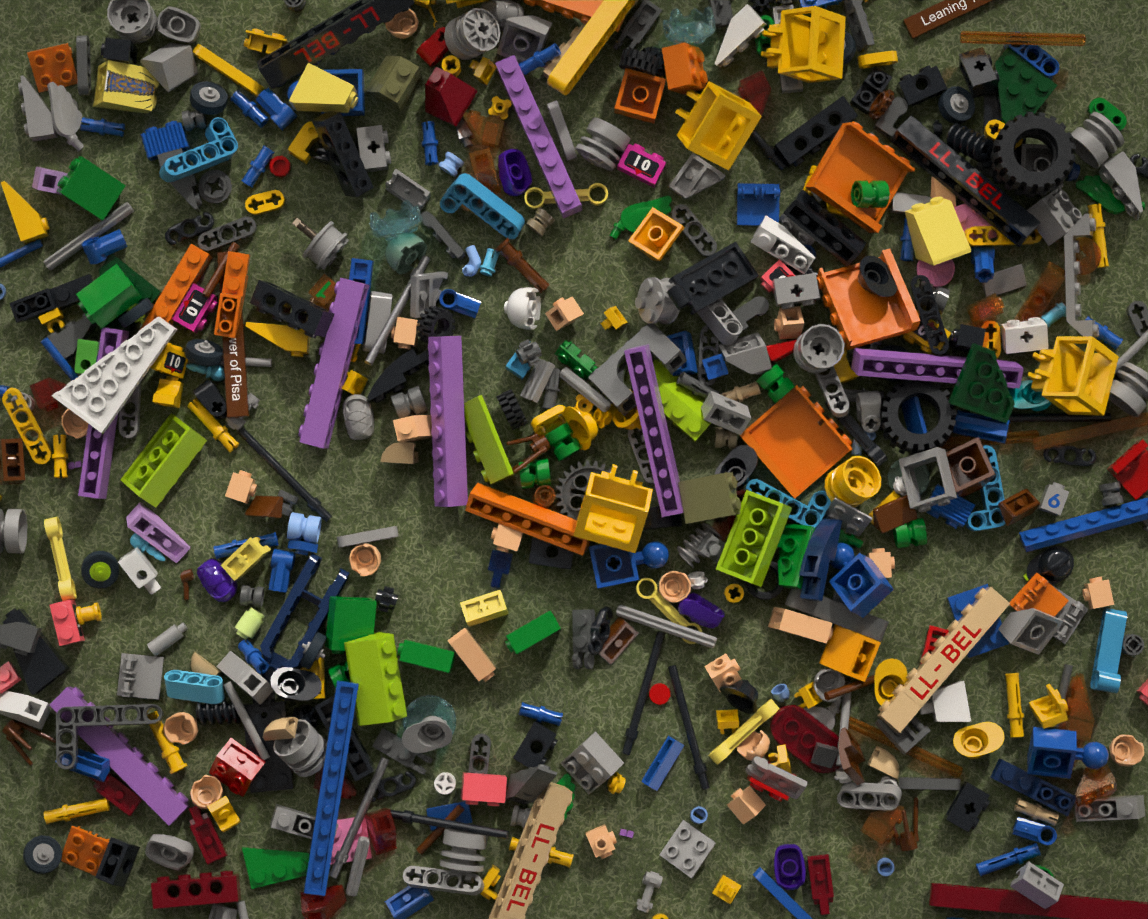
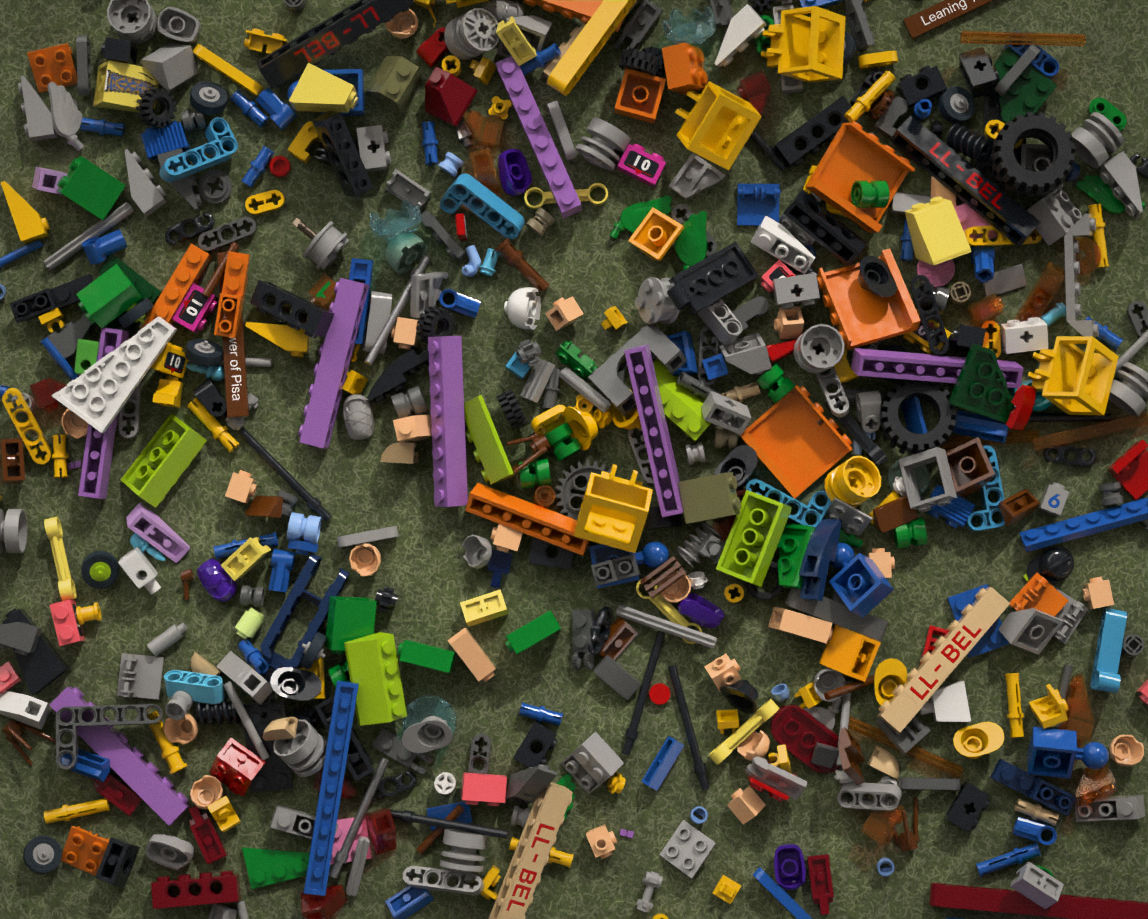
(142, 189): none -> light grey slope
(146, 110): none -> black tyre
(178, 705): none -> light grey wheel
(461, 227): none -> red tile
(477, 551): none -> light grey hair
(515, 41): none -> light yellow hinge
(615, 569): none -> dark grey slope
(617, 677): none -> dark grey slope
(659, 570): none -> reddish brown tile
(693, 240): none -> green animal
(695, 453): none -> light grey wheel
(874, 92): none -> yellow pin
(922, 109): none -> blue pin
(957, 296): none -> dark tan wheel
(1016, 71): none -> dark grey beam
(1024, 402): none -> red slope

